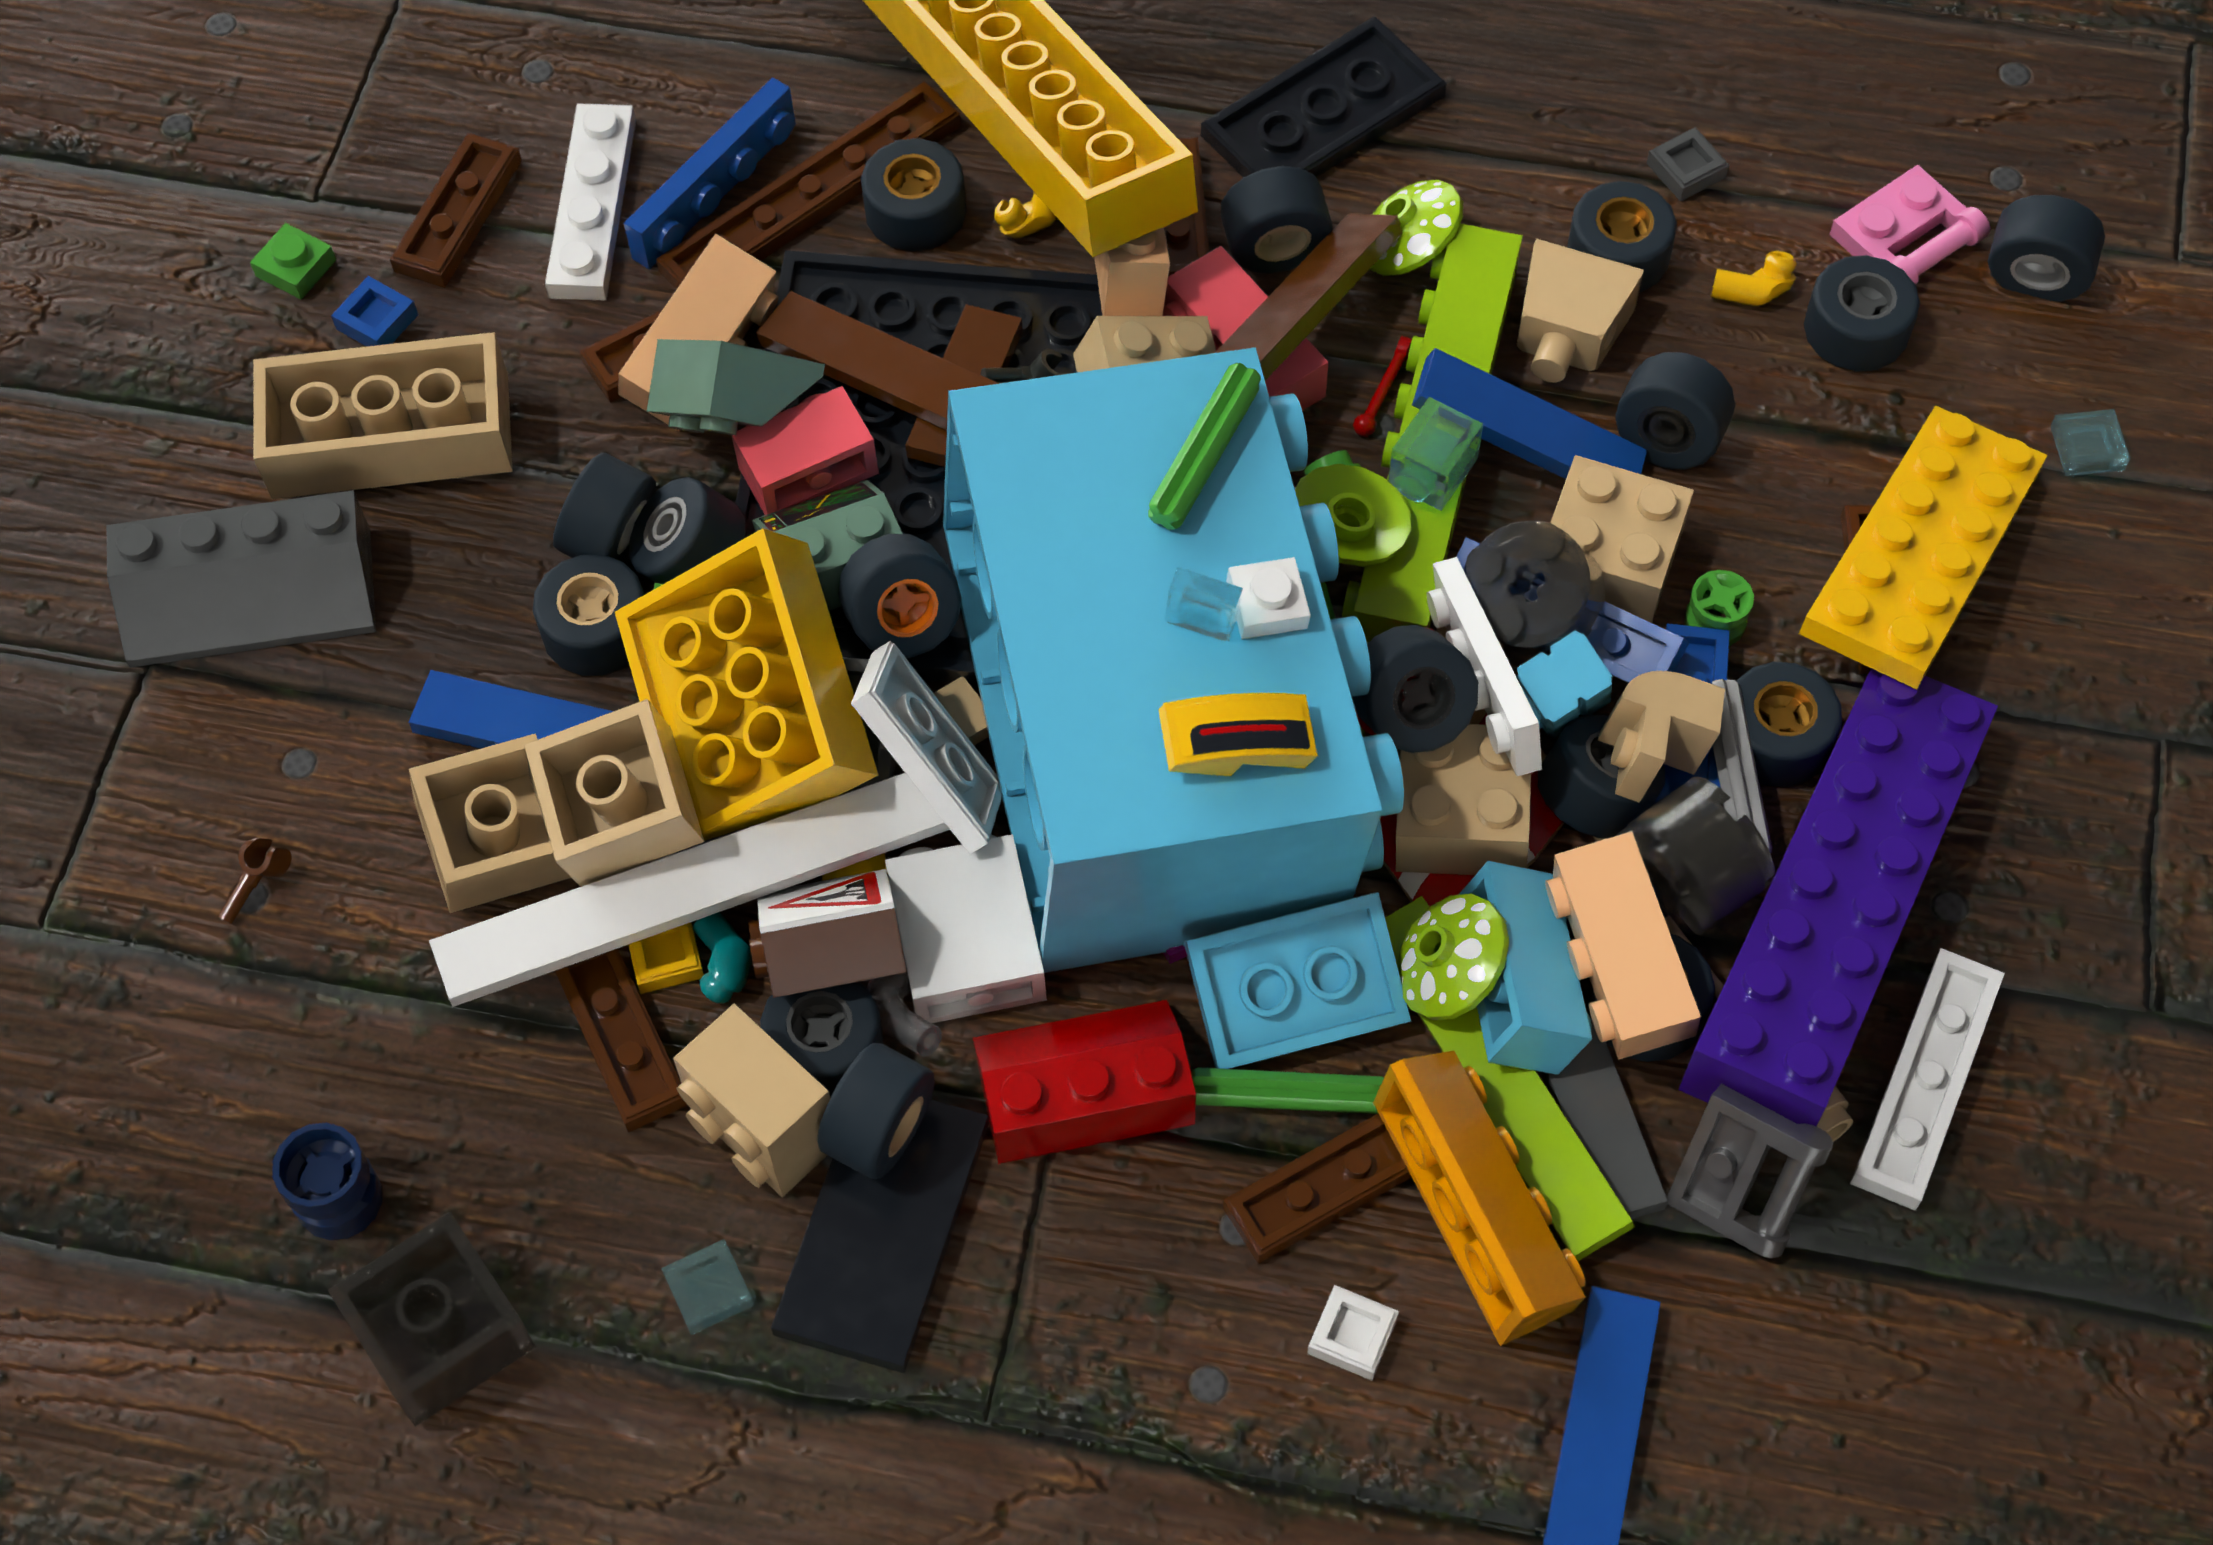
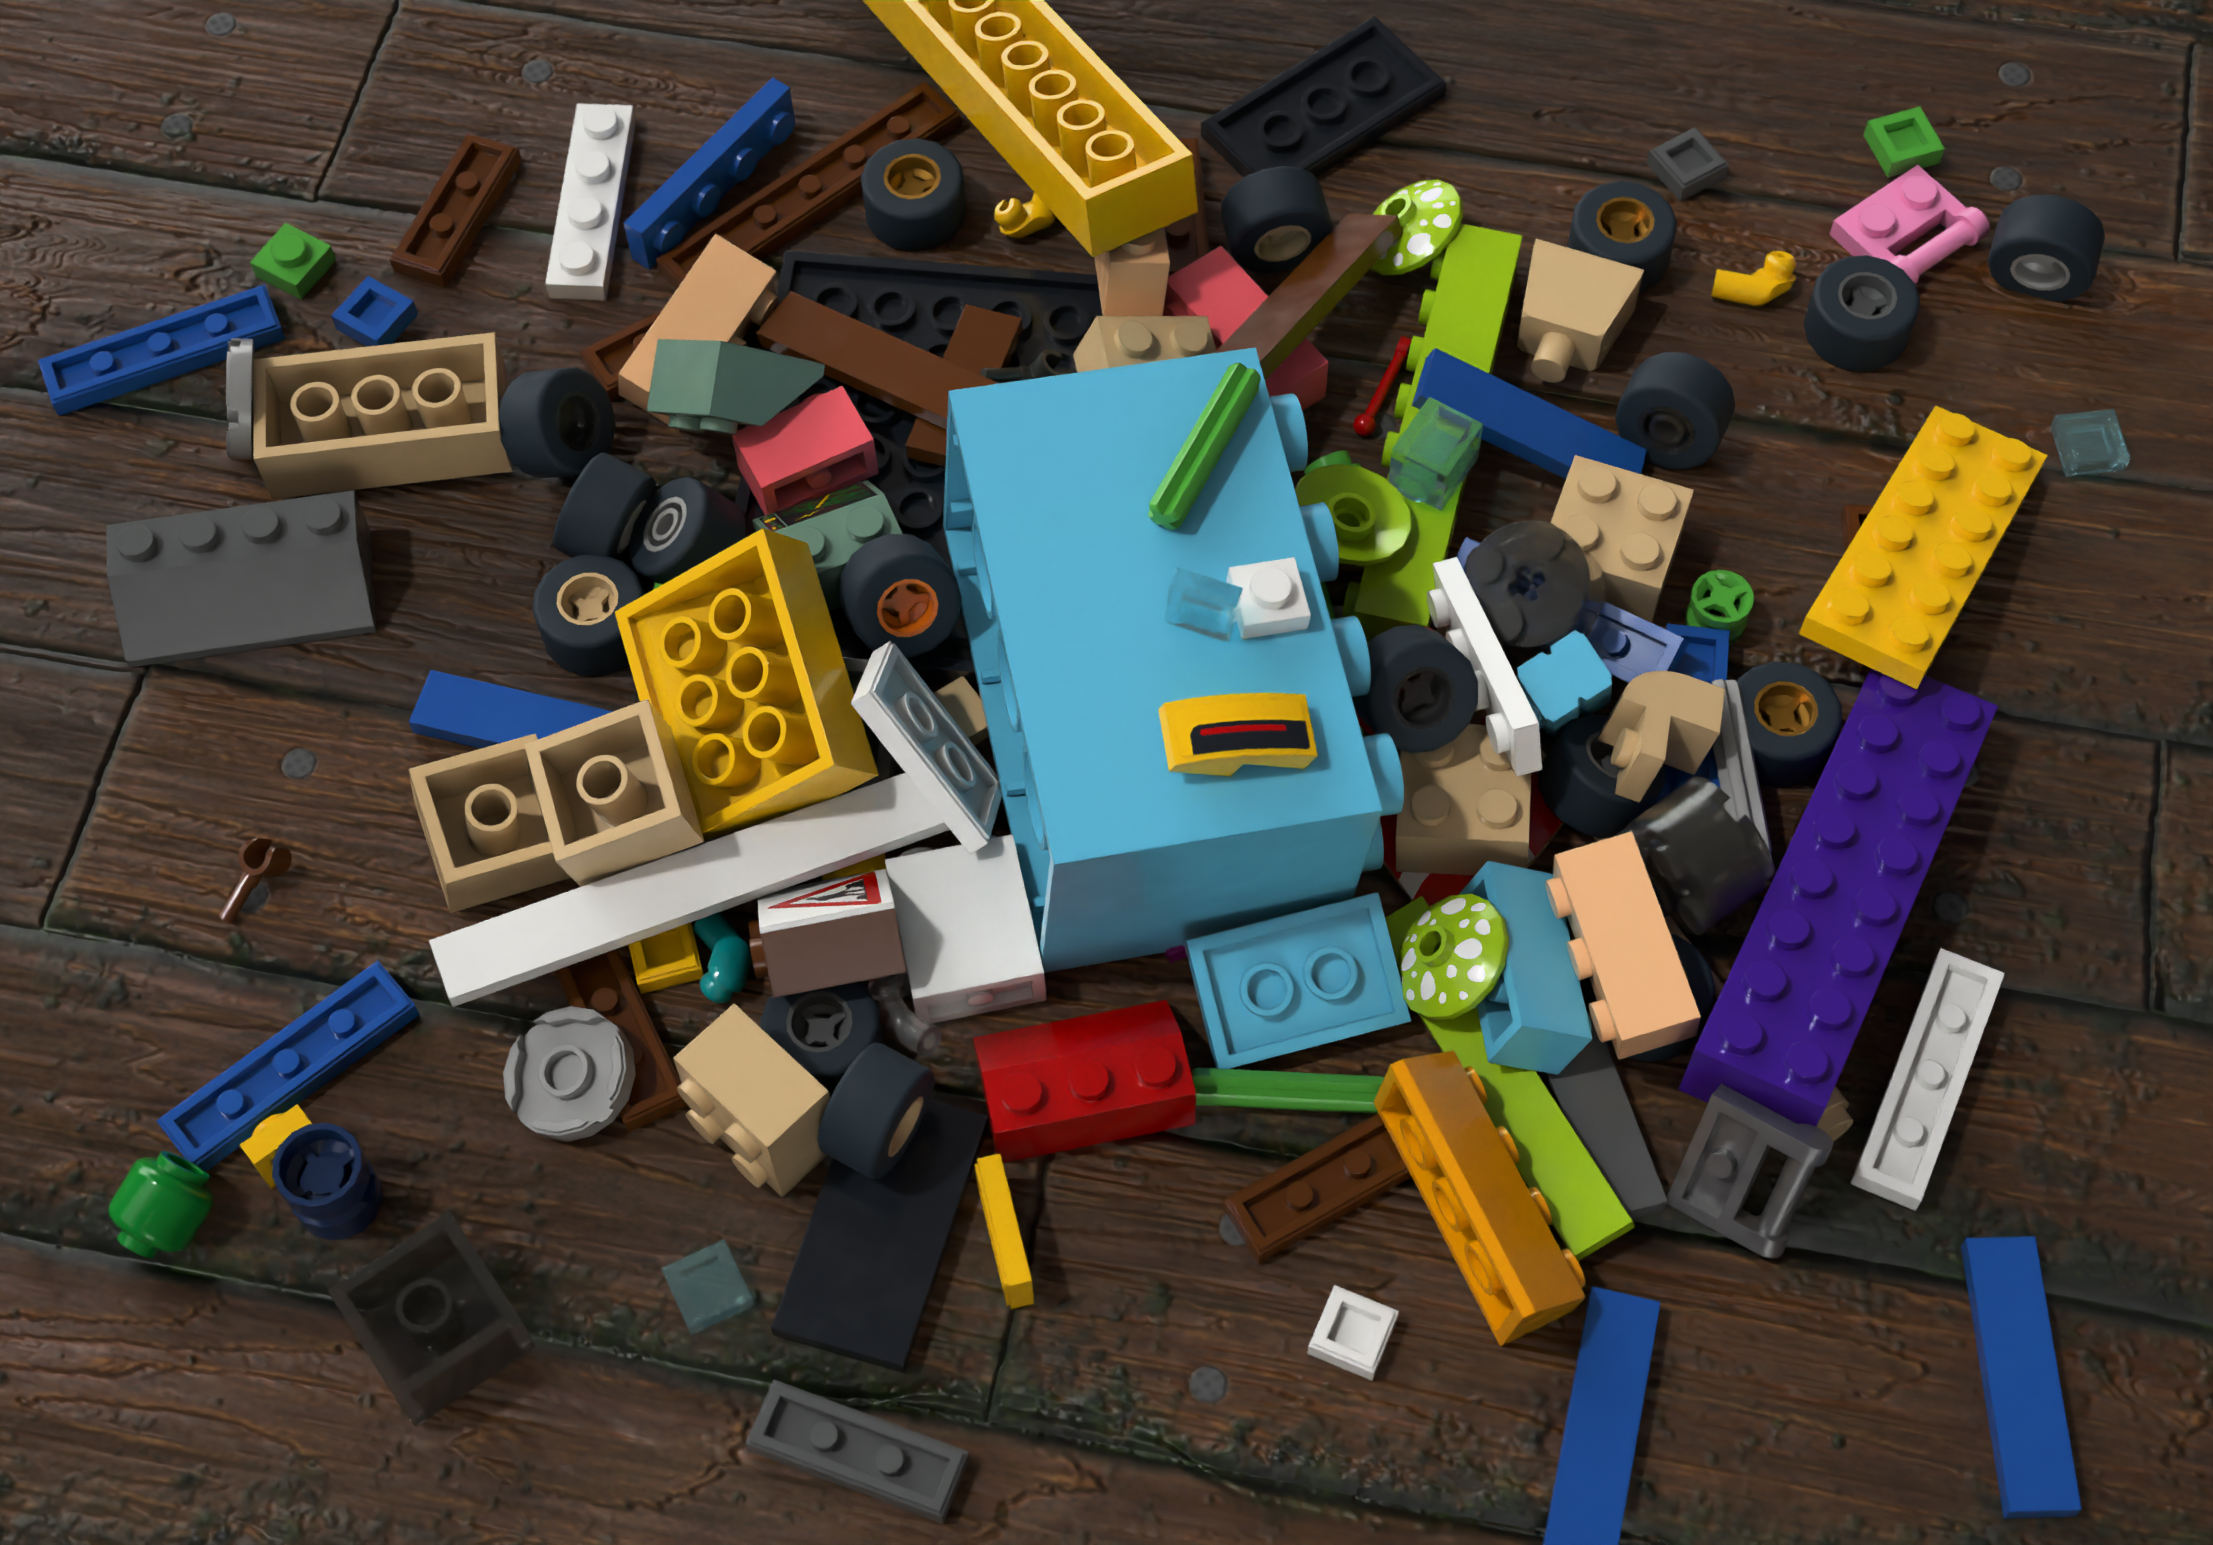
(158, 350): none -> blue tile
(161, 1204): none -> green head
(240, 398): none -> light grey tile
(268, 1136): none -> yellow plate
(289, 1066): none -> blue tile
(555, 421): none -> black wheel
(569, 1074): none -> light grey tile
(858, 1451): none -> dark grey tile
(1004, 1231): none -> yellow tile
(1903, 141): none -> bright green plate
(2020, 1378): none -> blue tile

